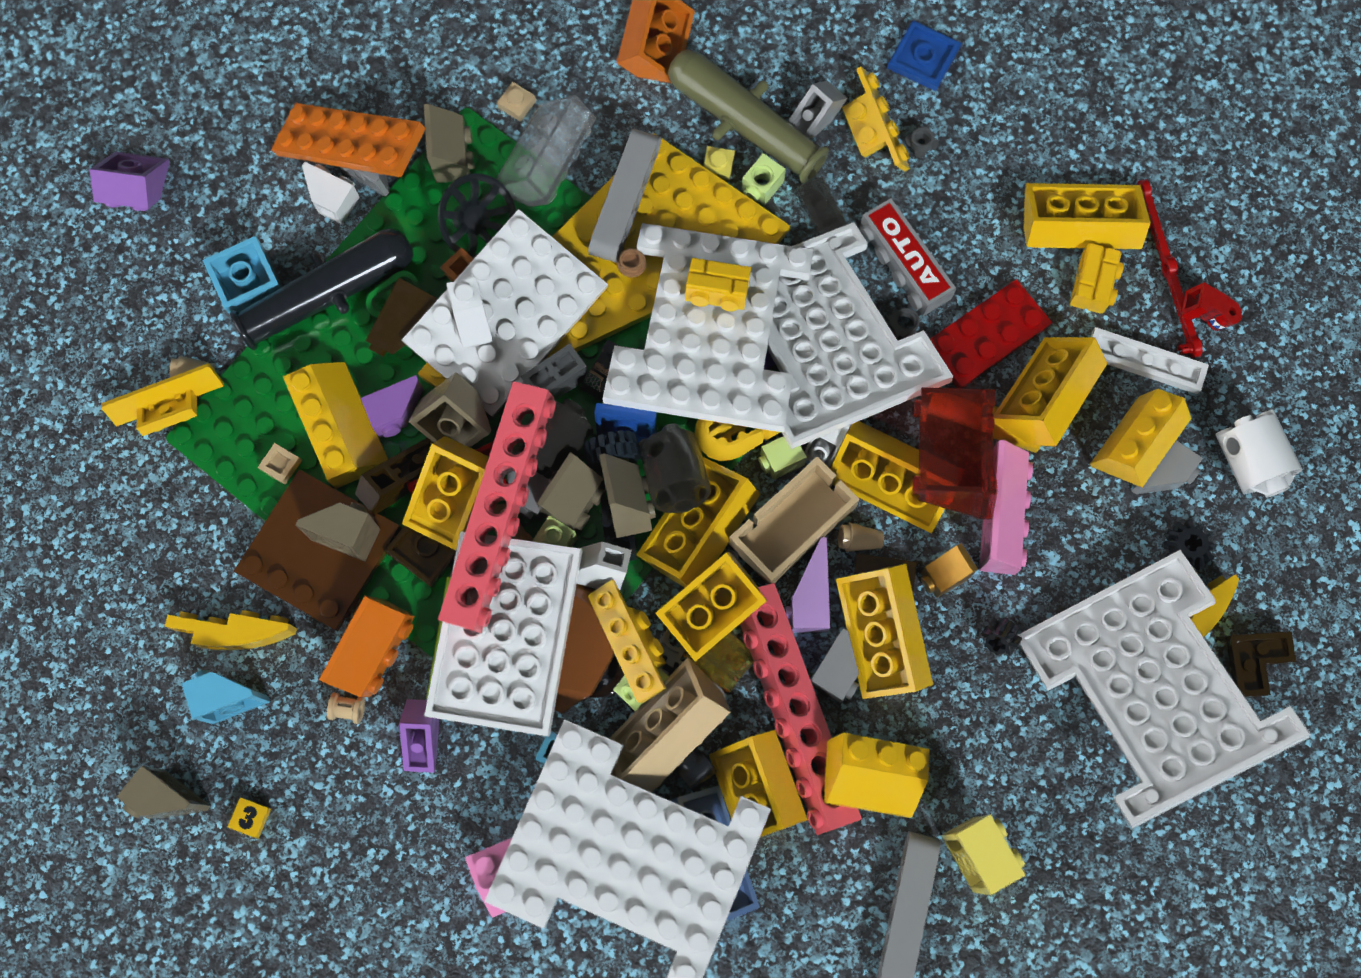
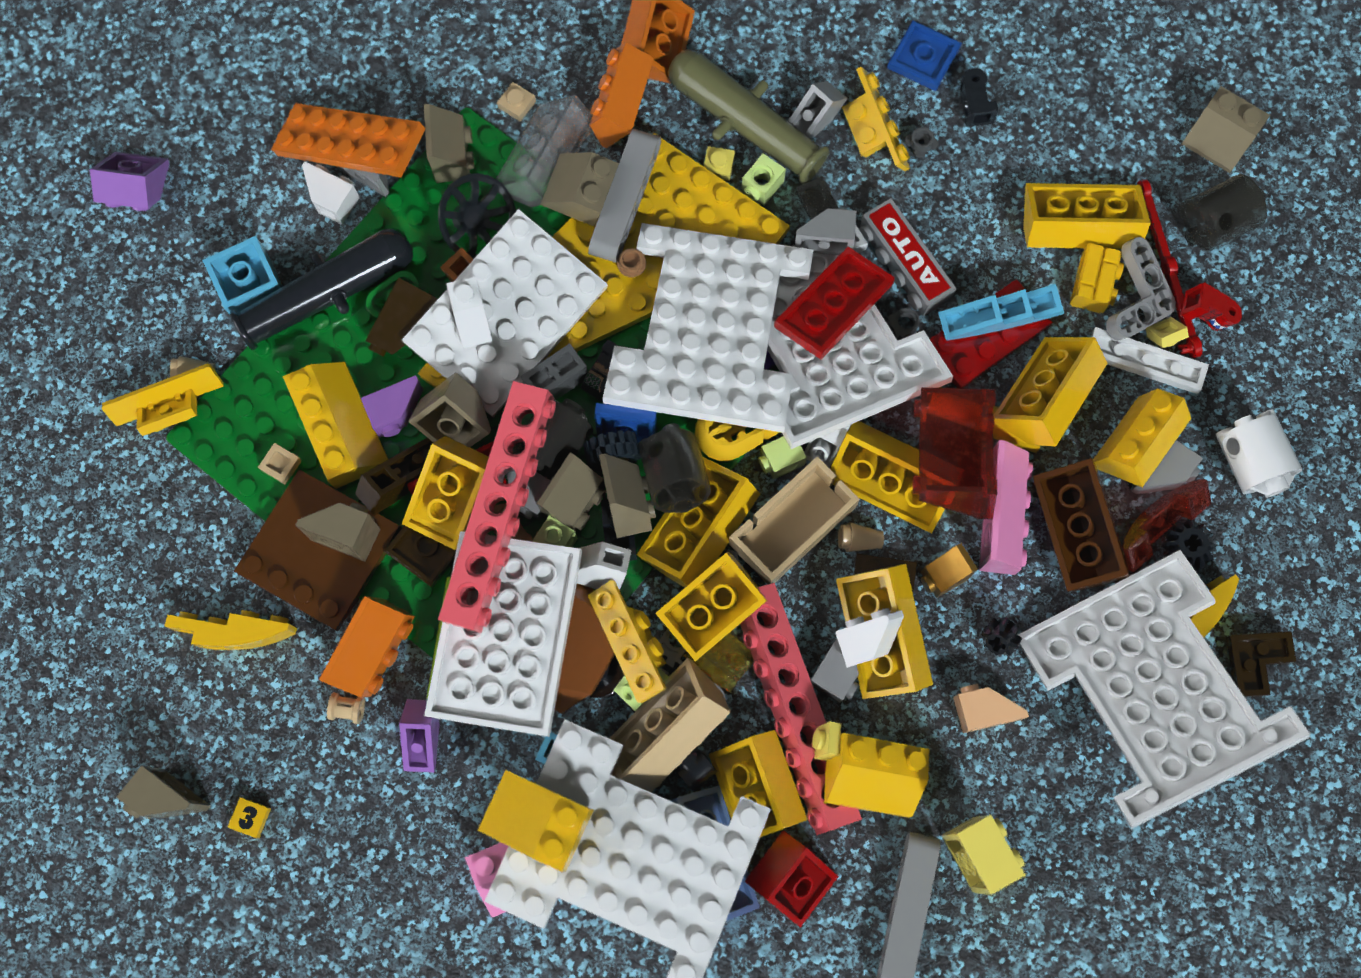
(217, 698): medium azure slope -> none
(535, 821): none -> yellow slope
(580, 185): none -> dark tan slope
(620, 93): none -> orange slope
(717, 284): yellow brick -> none
(791, 878): none -> red slope
(810, 602): lavender slope -> none
(827, 741): none -> light yellow plate
(828, 232): none -> light grey slope
(834, 302): none -> red plate
(869, 639): none -> white slope
(975, 100): none -> black leg
(985, 708): none -> light nougat slope
(1000, 313): none -> medium azure slope
(1081, 526): none -> reddish brown slope
(1149, 301): none -> light grey beam
(1167, 332): none -> light yellow plate
(1181, 502): none -> clear red slope
(1223, 212): none -> clear smoke cylinder
(1225, 129): none -> dark tan slope

